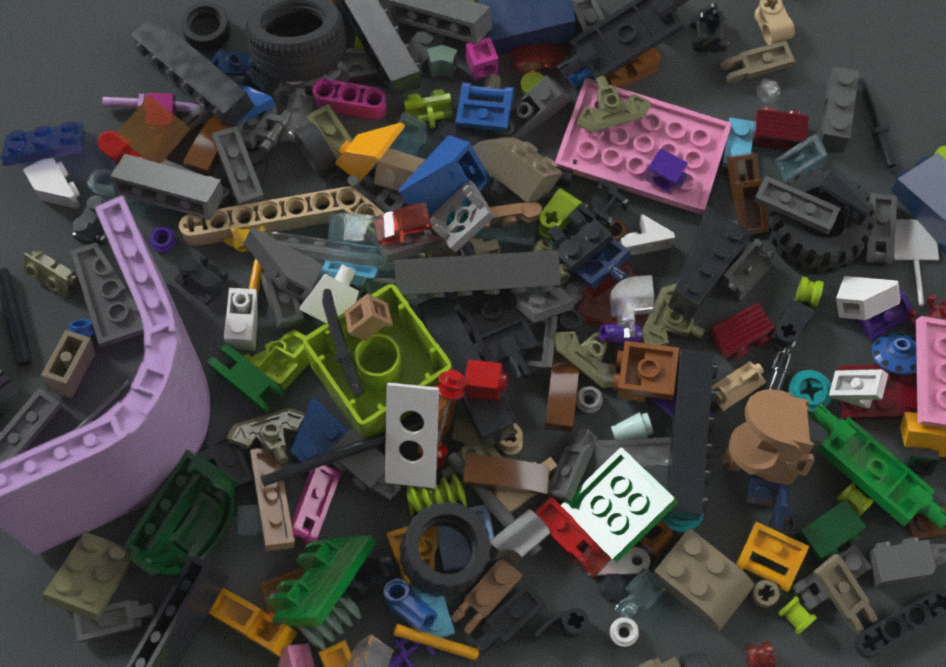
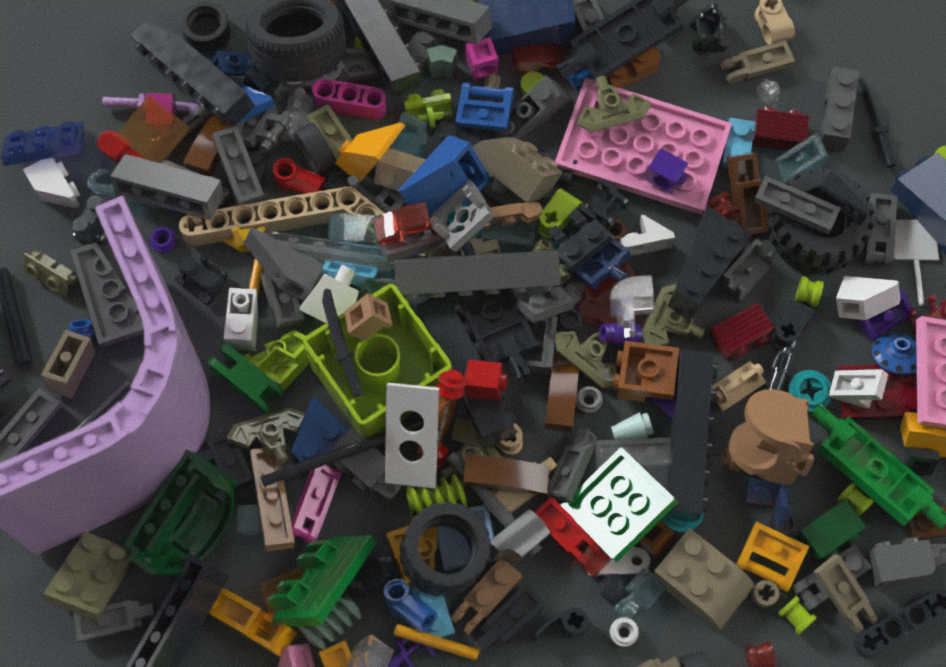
(299, 180): none -> red piece
(723, 205): none -> clear red wheel

